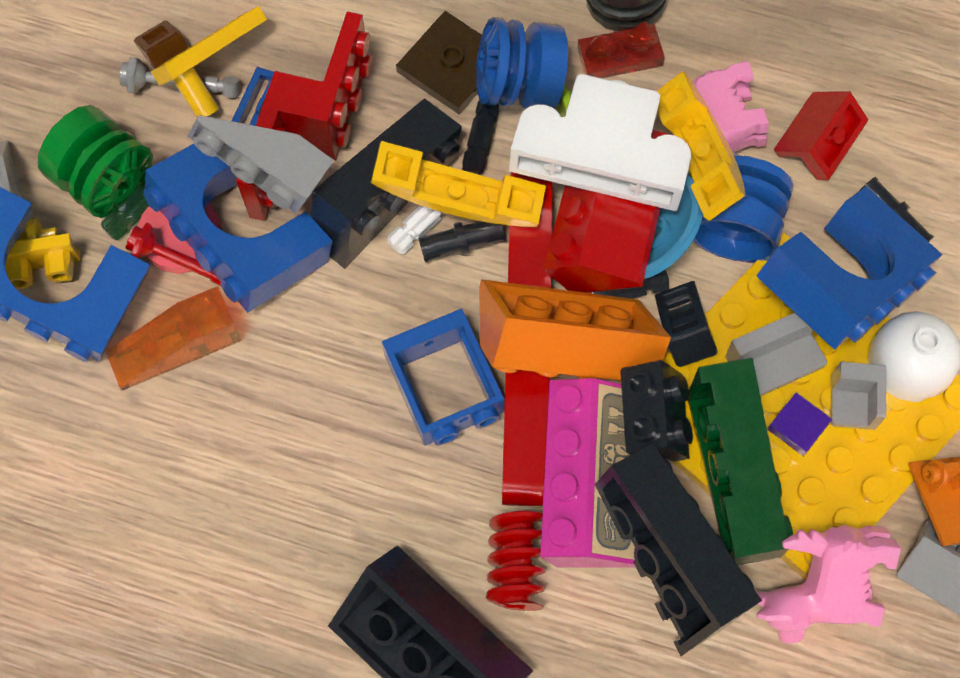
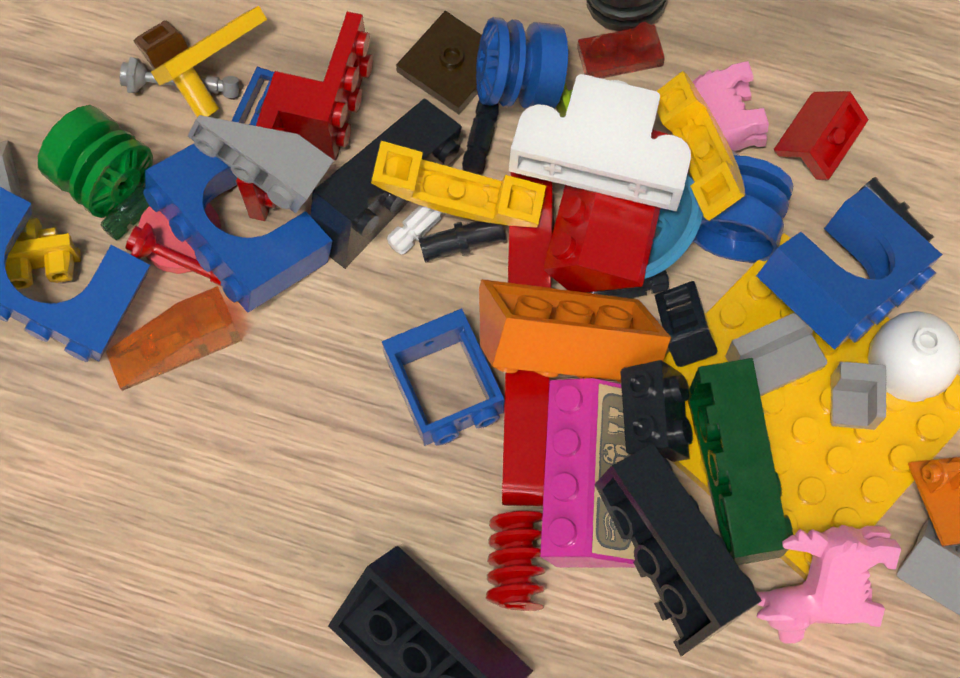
(799, 424): dark purple tile -> none

